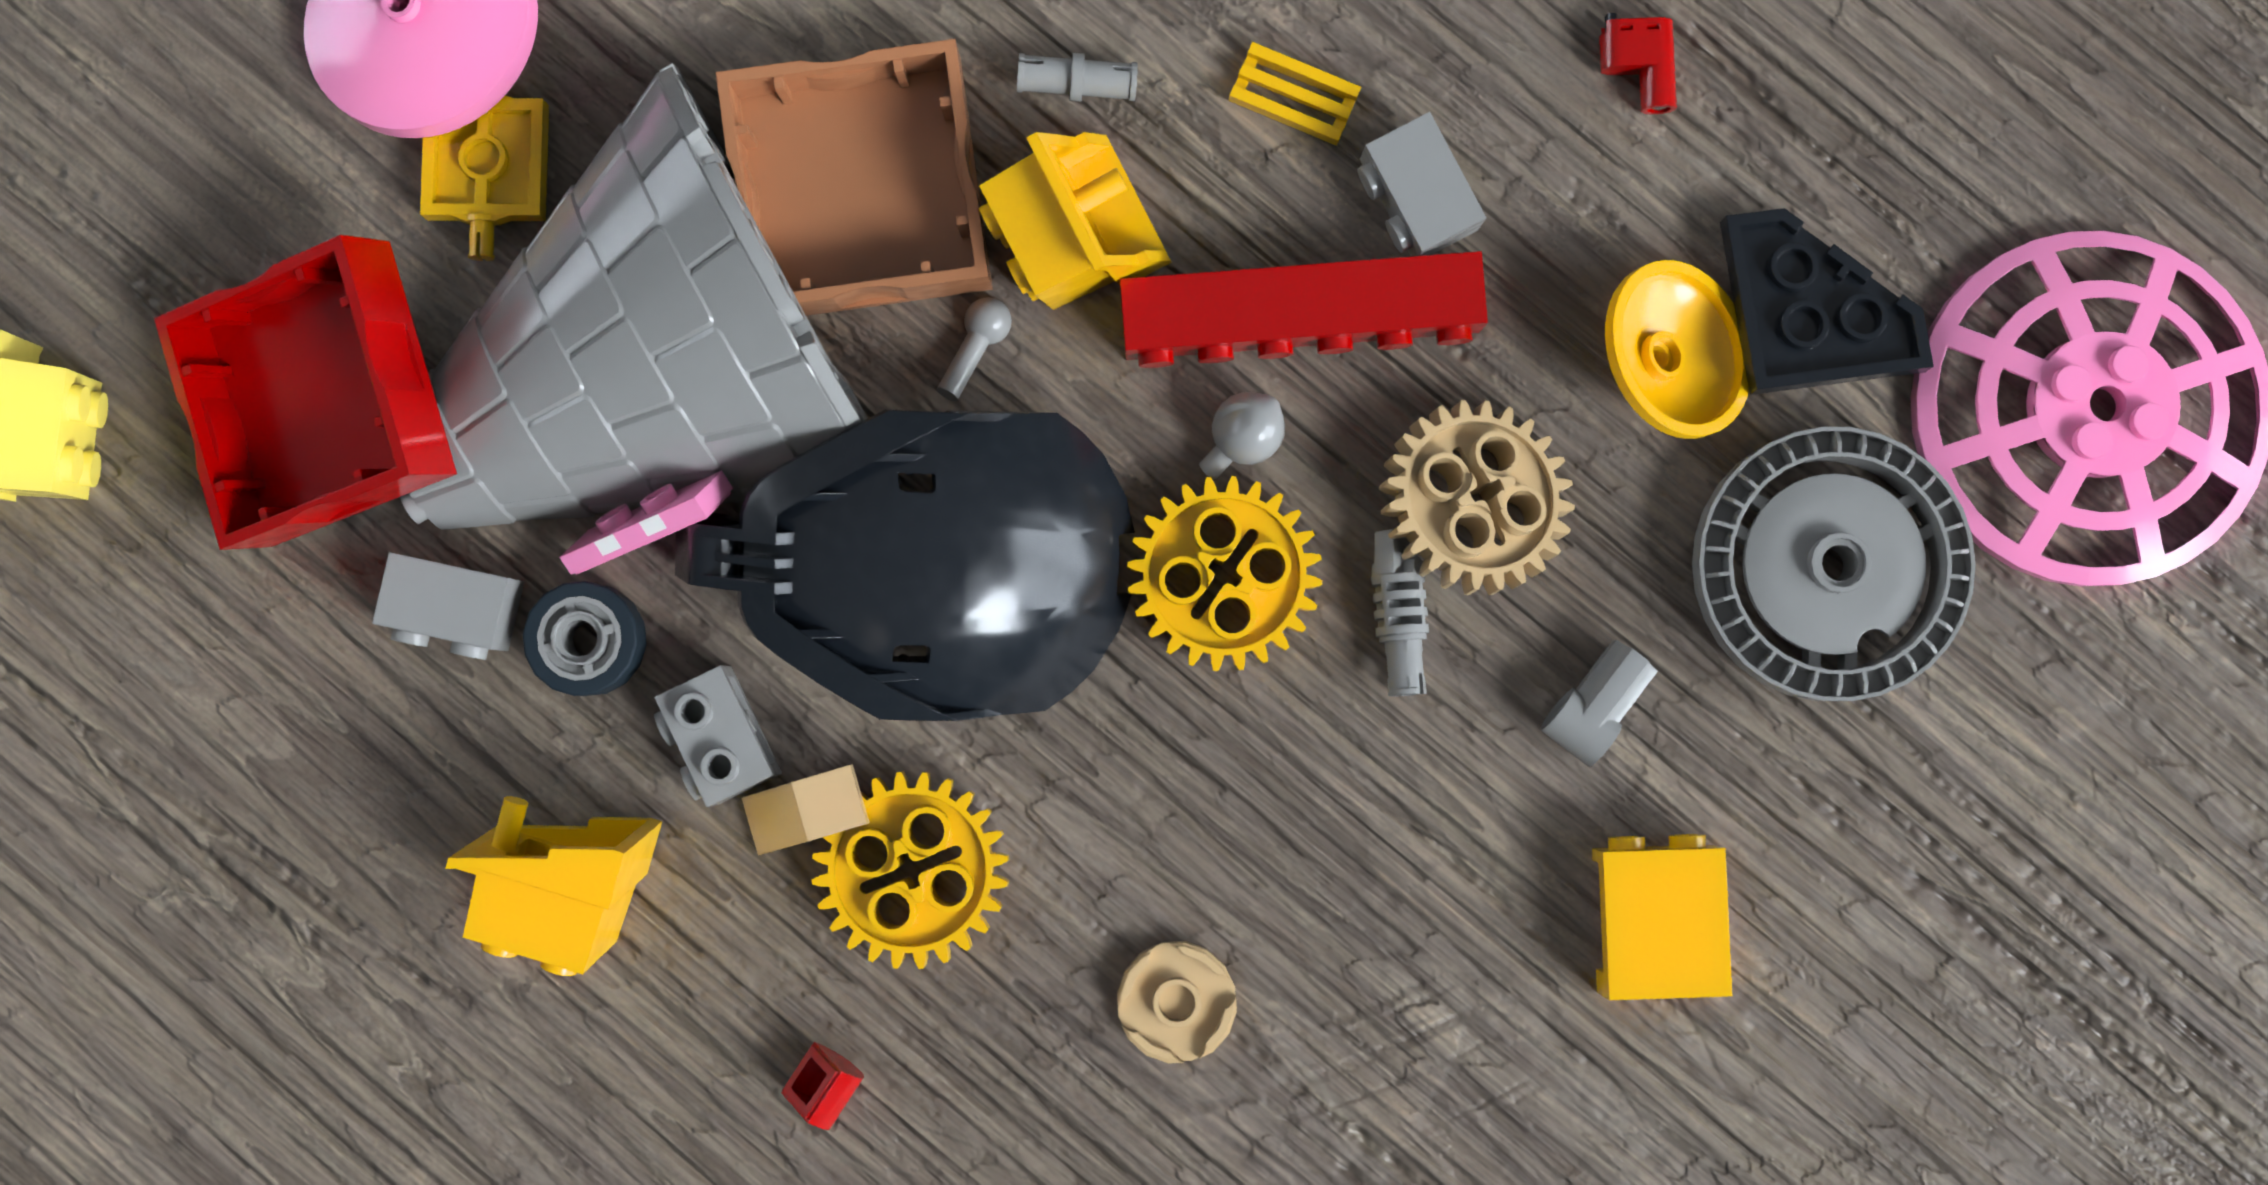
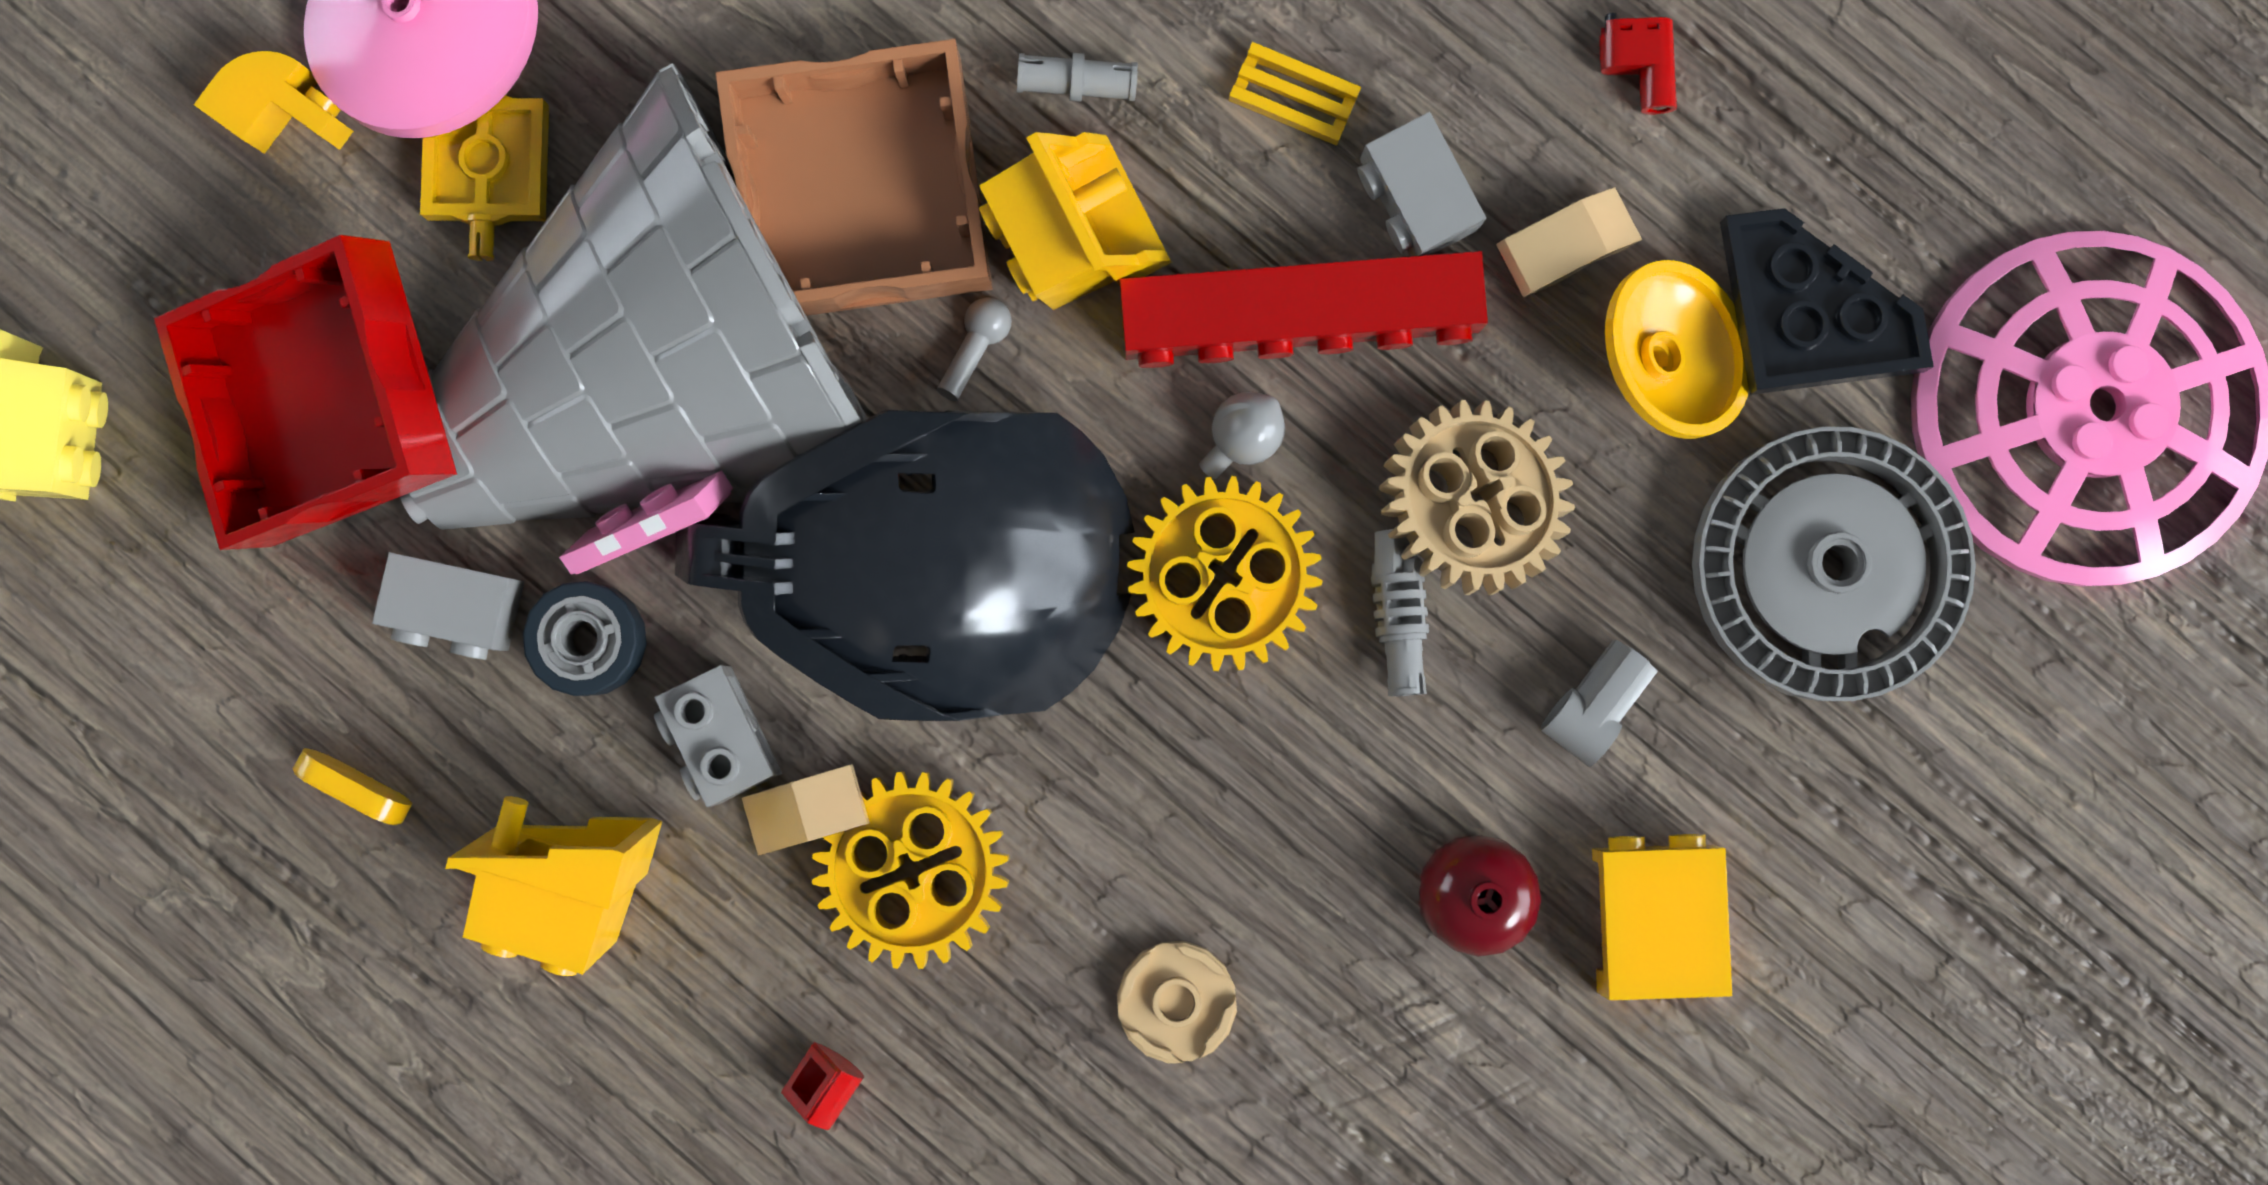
(262, 93): none -> yellow brick
(351, 787): none -> yellow tile
(1452, 888): none -> dark red cylinder
(1568, 241): none -> tan slope

